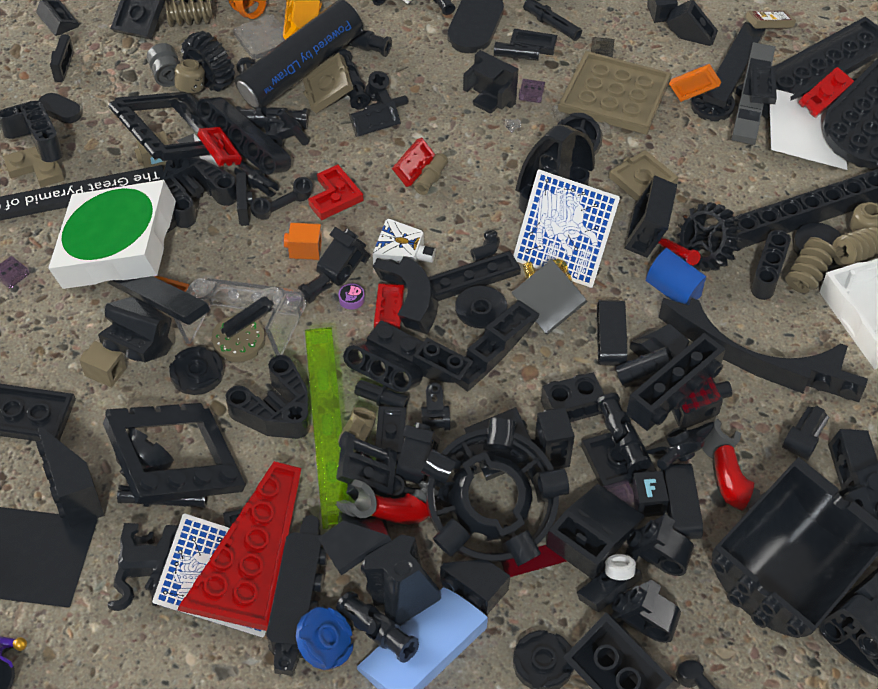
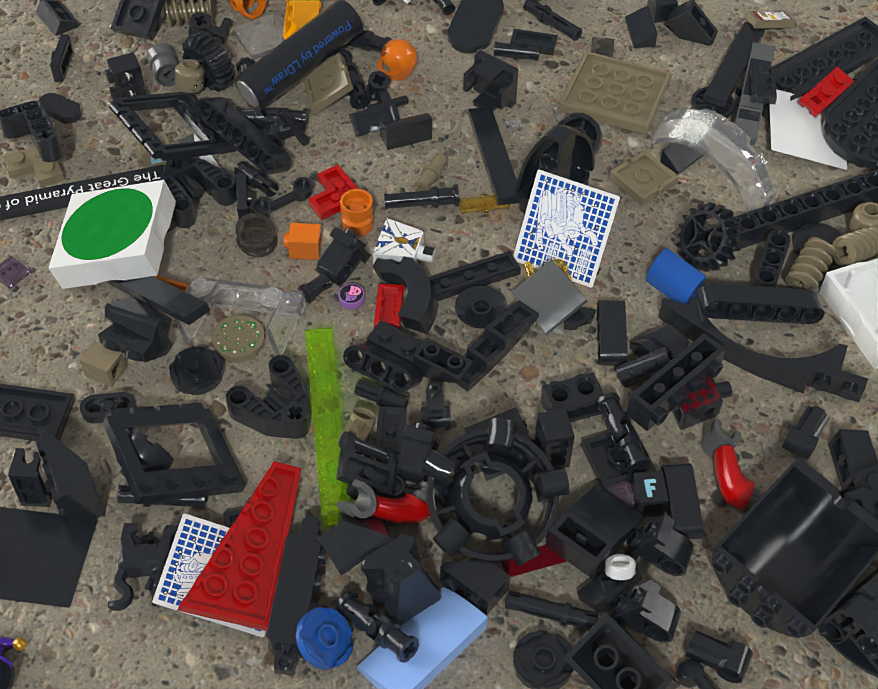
(28, 481): none -> black hinge
(102, 402): none -> black plate
(125, 76): none -> black brick
(217, 147): red tile -> none
(219, 32): none -> black piece
(247, 316): black axle -> none
(256, 235): none -> clear smoke piece
(357, 211): none -> orange wheel
(399, 57): none -> orange helmet
(406, 131): none -> black brick
(413, 161): red plate -> none
(433, 197): none -> black pin
(483, 203): none -> clear yellow pin
(489, 246): black arm -> none
(494, 156): none -> black tile
(532, 90): clear purple tile -> none
(544, 608): none -> black pin
(579, 318): none -> black tile
(641, 28): none -> black slope
(651, 216): black window -> none
(679, 157): none -> black slope
(680, 444): black animal -> none
(692, 256): red piece -> none
(695, 82): orange tile -> none
(725, 146): none -> clear windscreen
(728, 658): none -> black piece
(760, 303): none -> black beam

